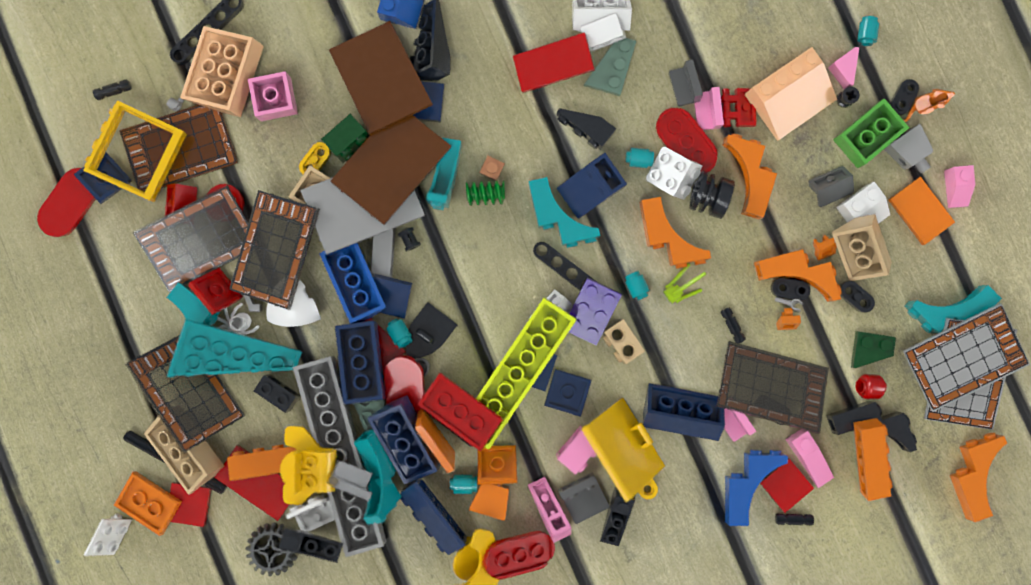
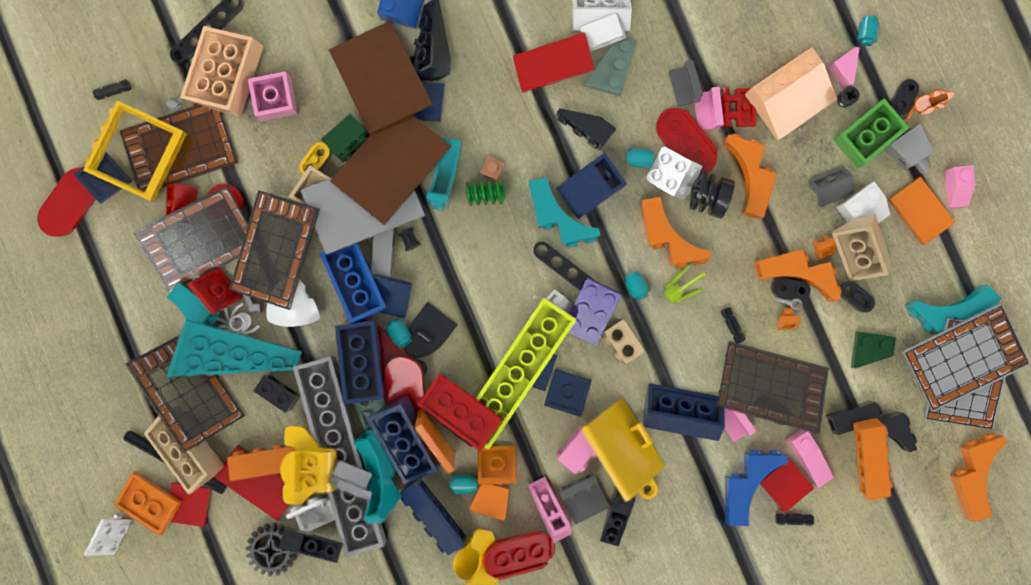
(871, 386): red head -> none

